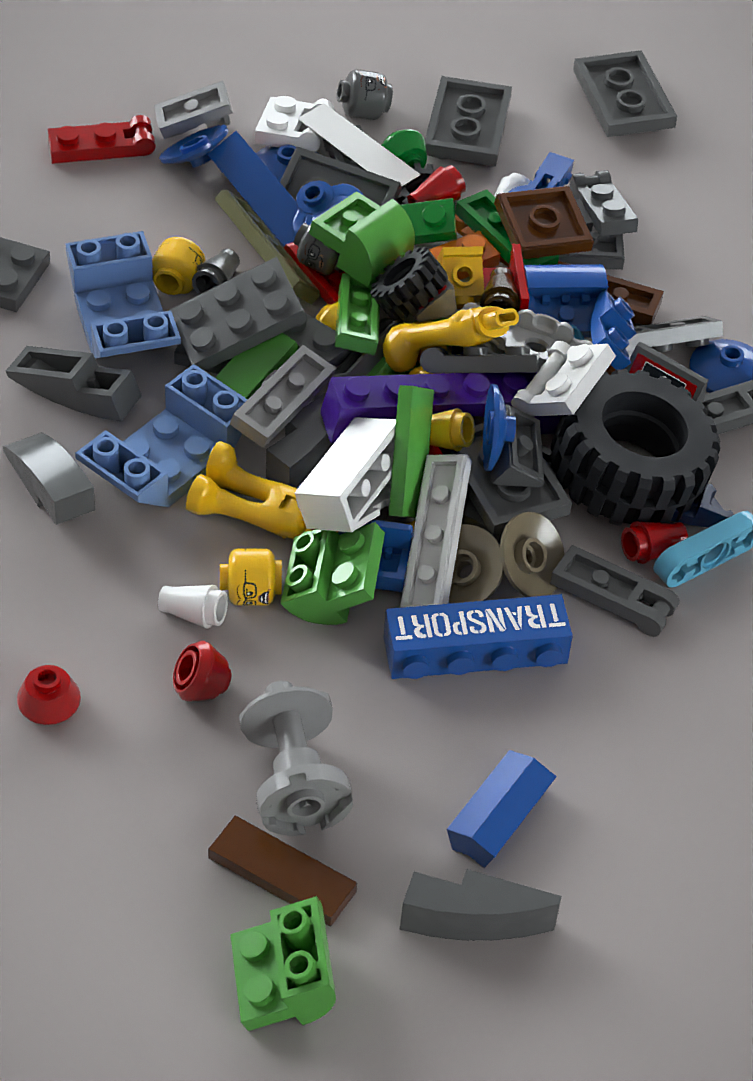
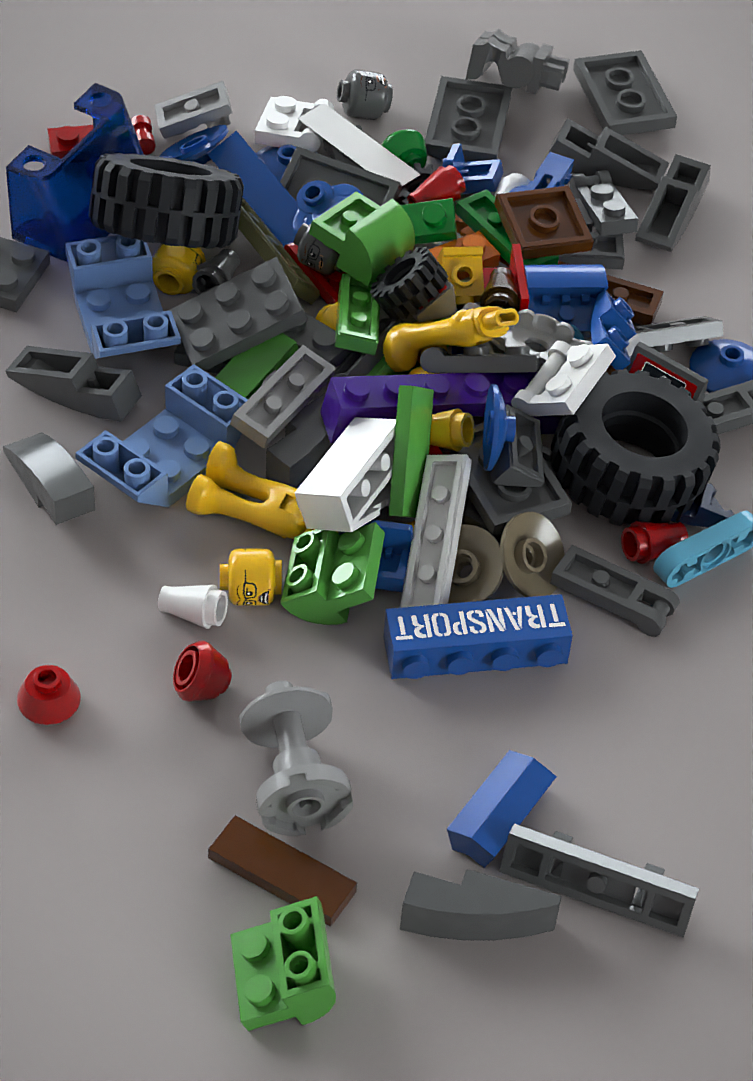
(53, 202): none -> clear blue windscreen
(165, 200): none -> black tyre
(476, 174): none -> blue bracket
(517, 65): none -> dark grey hips
(599, 879): none -> dark grey hinge
(625, 160): none -> dark grey slope
(674, 203): none -> dark grey slope

